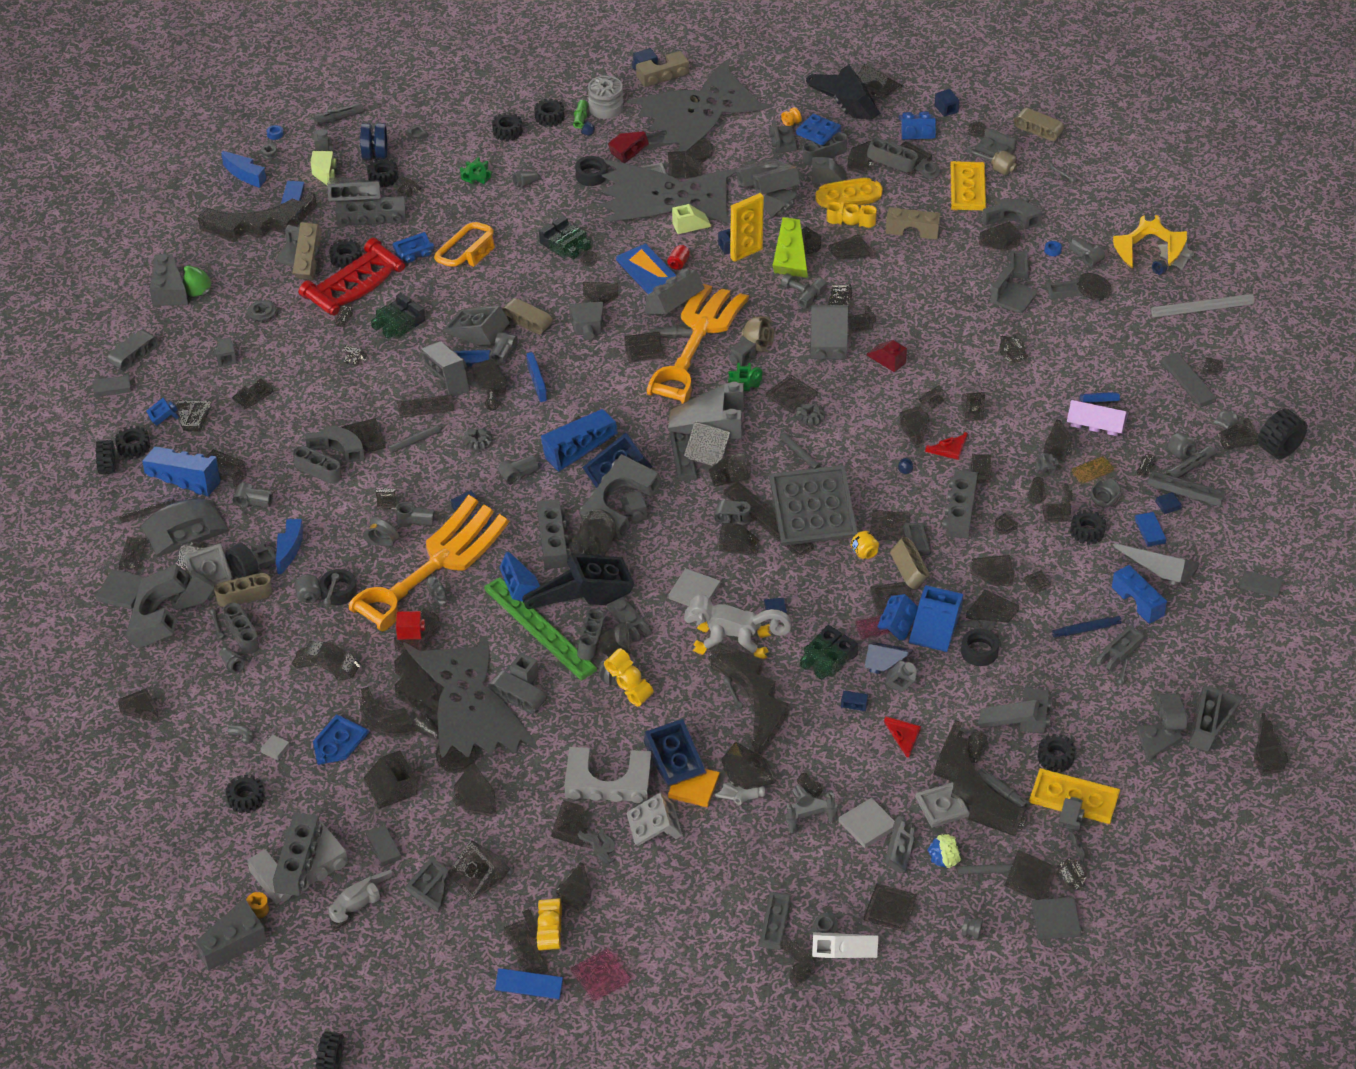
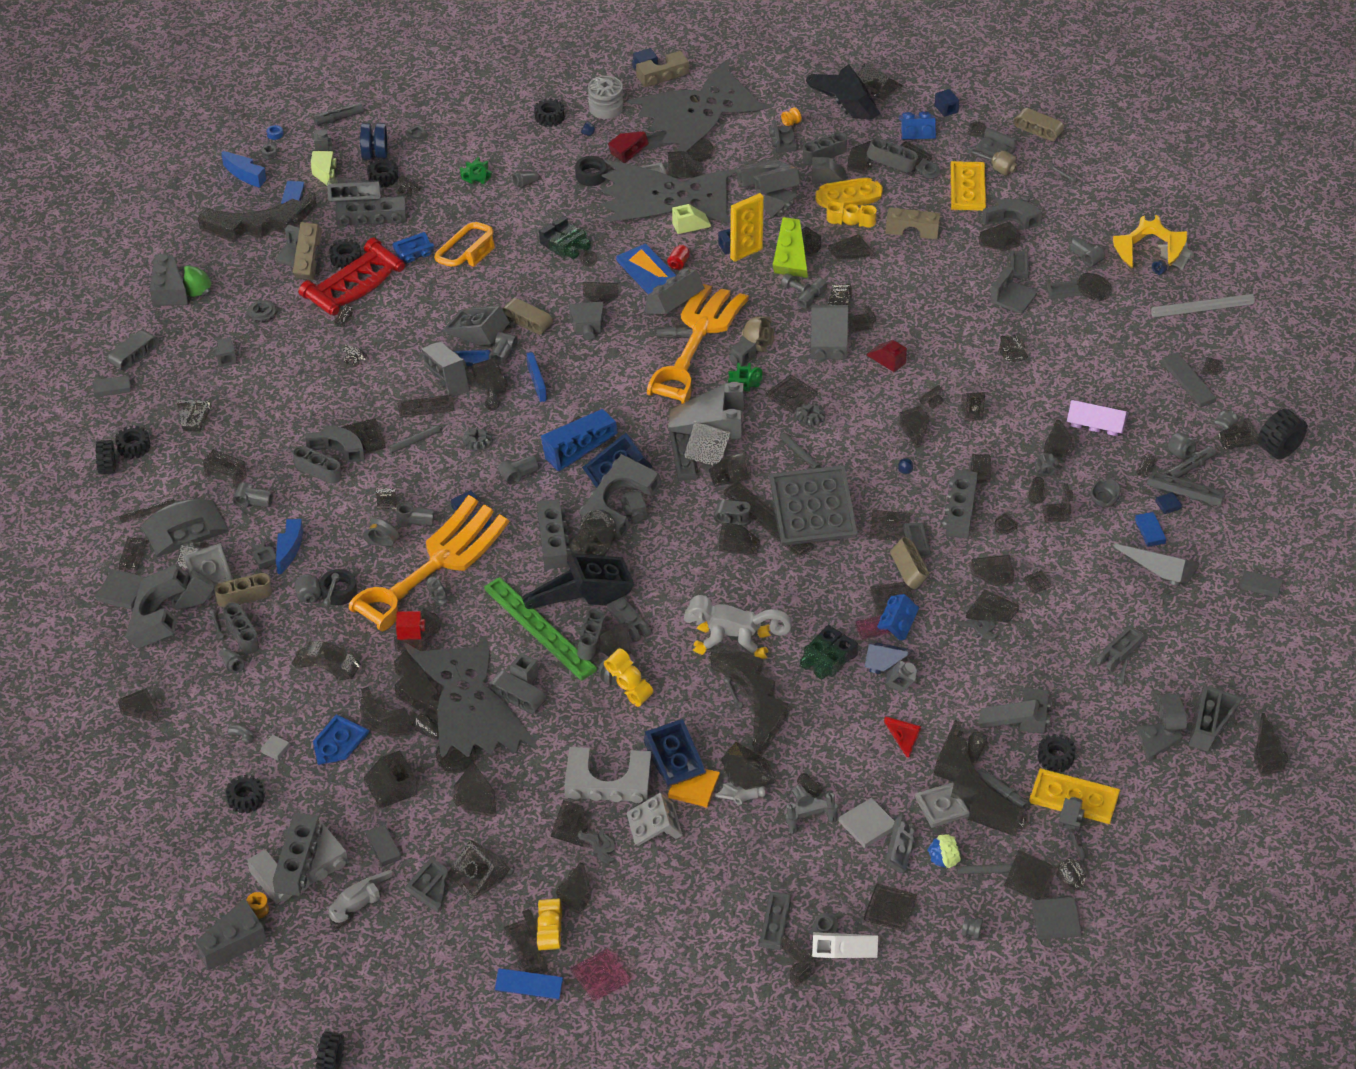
(161, 411): blue bracket -> none
(182, 469): blue wedge -> none
(241, 560): black tyre -> none
(250, 396): clear smoke slope -> none
(398, 317): clear green hips -> none
(500, 128): black tyre -> none
(517, 577): blue slope -> none
(580, 114): bright green pin -> none
(643, 347): clear smoke bracket -> none
(693, 584): light grey tile -> none
(776, 604): dark blue tile -> none
(818, 129): blue bracket -> none
(854, 700): dark blue piece -> none
(864, 545): yellow head -> none
(936, 618): blue slope -> none
(949, 447): red tile -> none
(978, 658): black tyre -> none
(1053, 248): blue tile -> none
(1086, 626): dark blue piece -> none
(1090, 519): black tyre -> none
(1092, 470): clear yellow tile -> none
(1100, 397): blue tile -> none
(1149, 602): blue arch -> none

